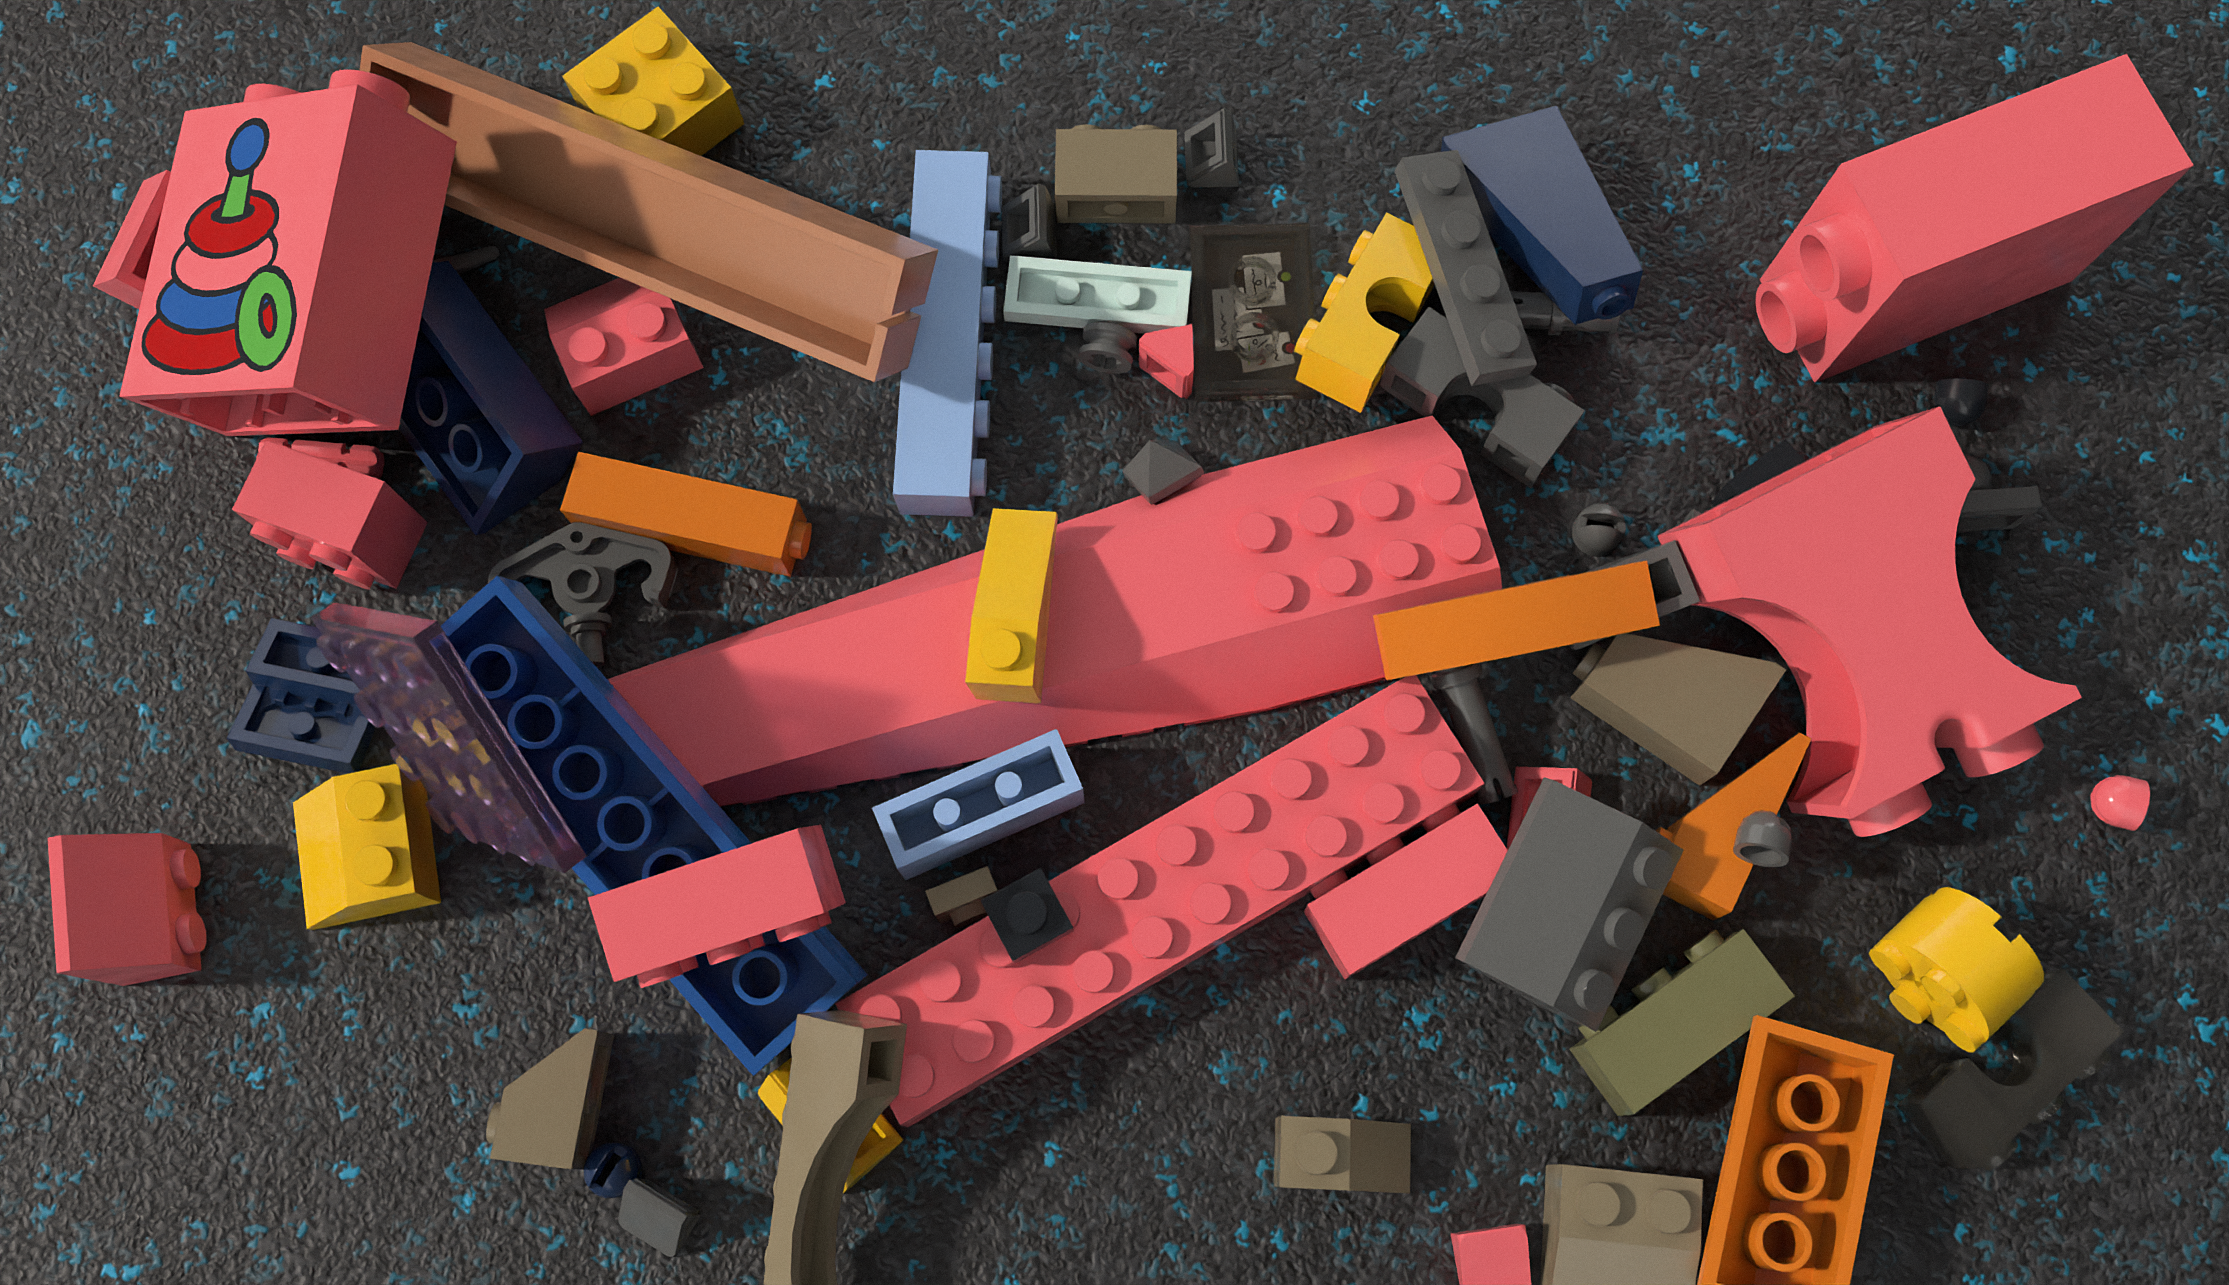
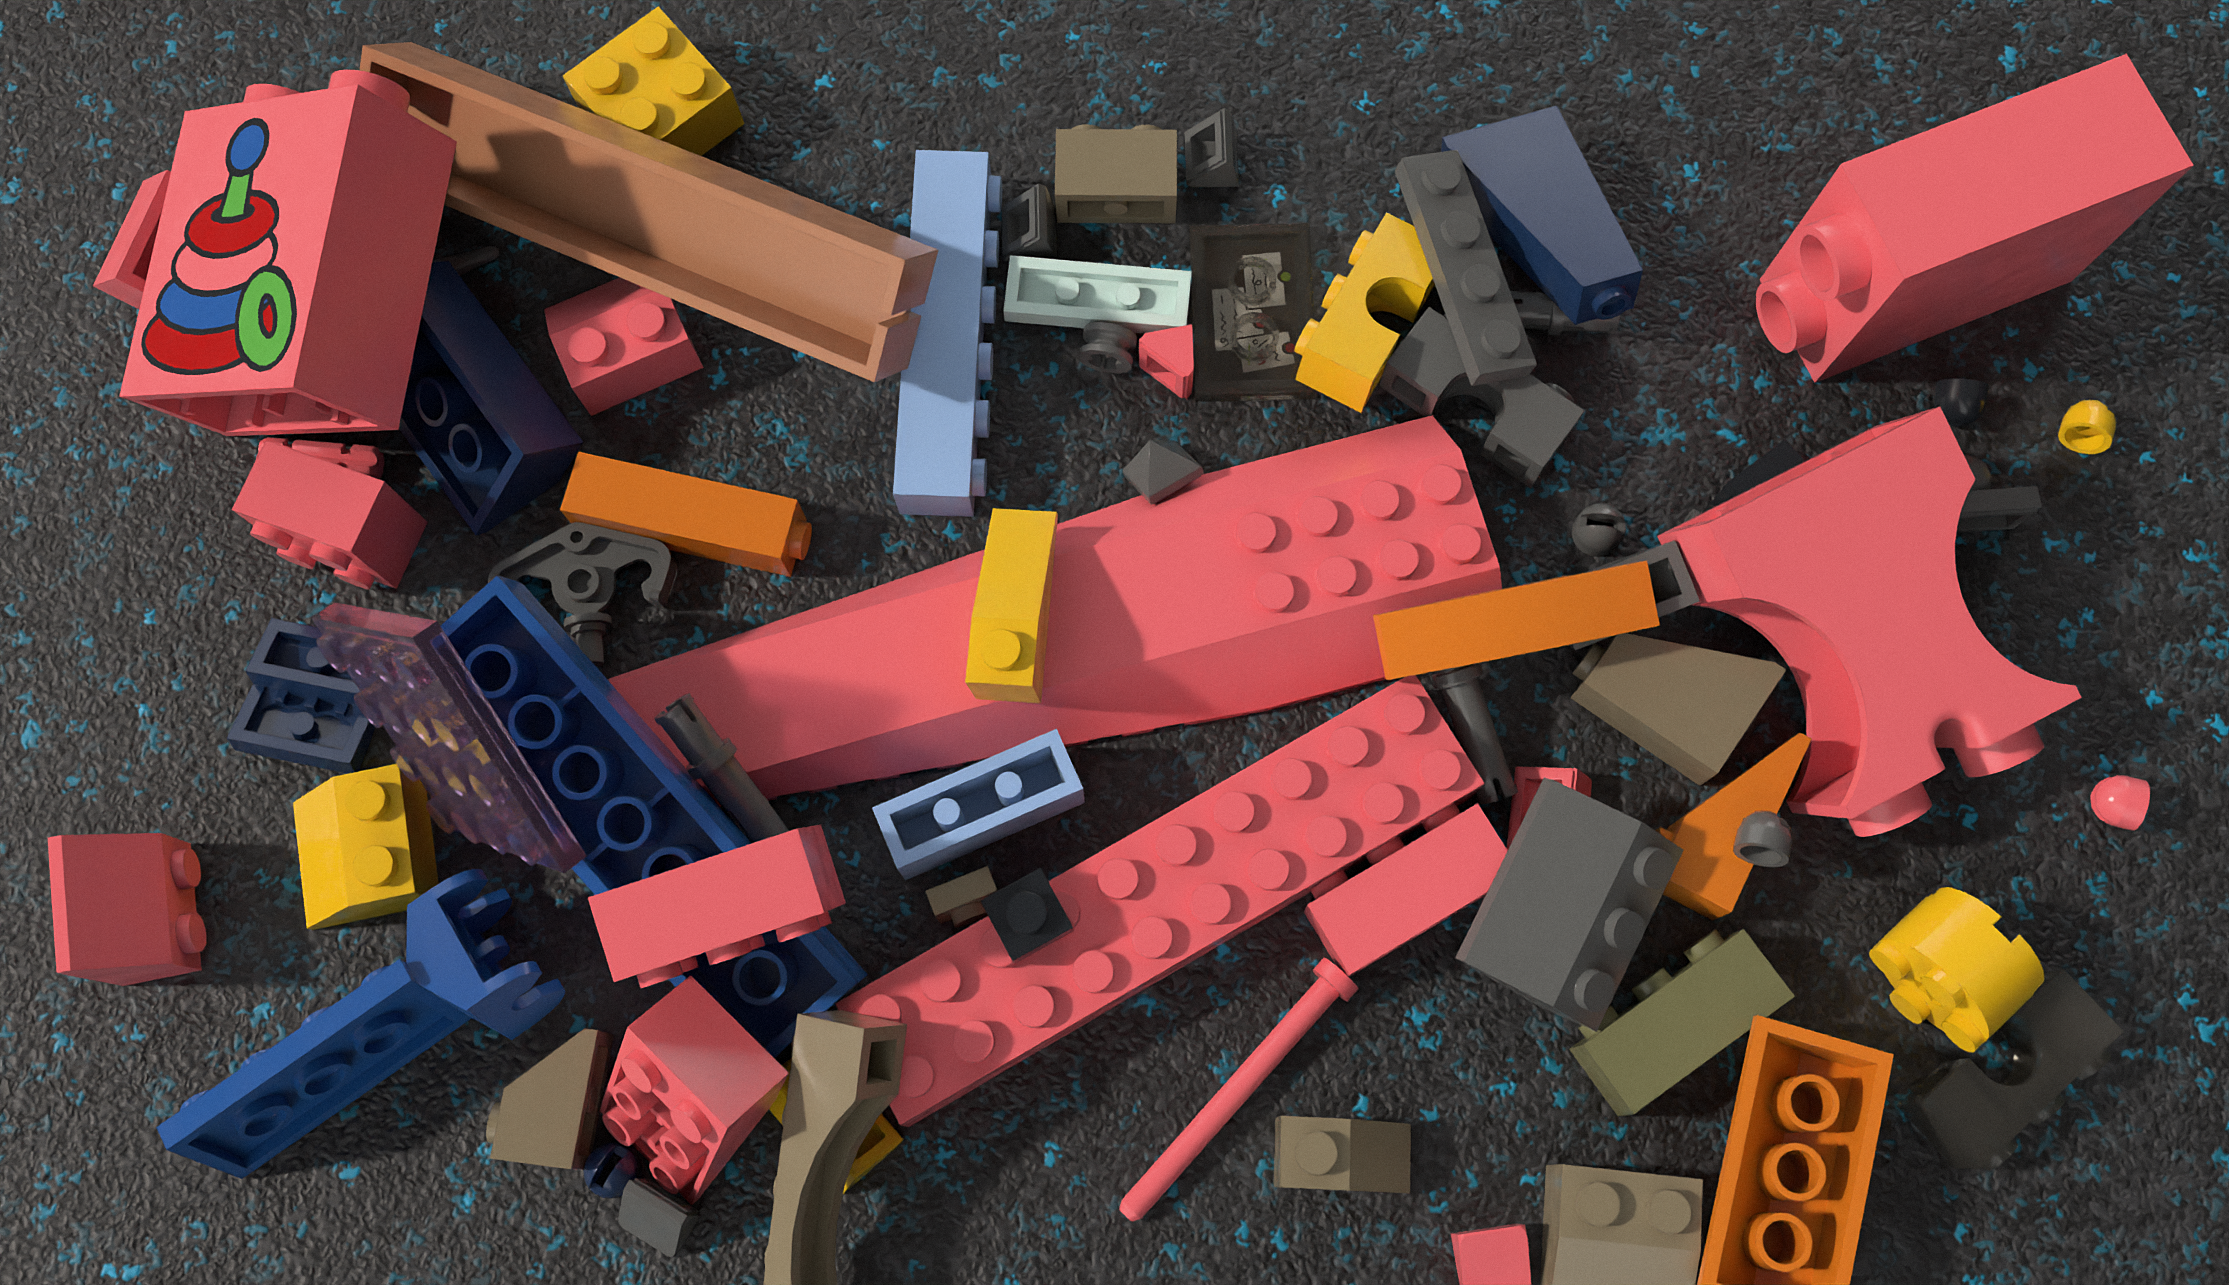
(369, 1033): none -> blue hinge
(688, 1088): none -> coral slope
(720, 771): none -> dark grey pin
(1240, 1086): none -> coral bar
(2087, 427): none -> yellow hinge

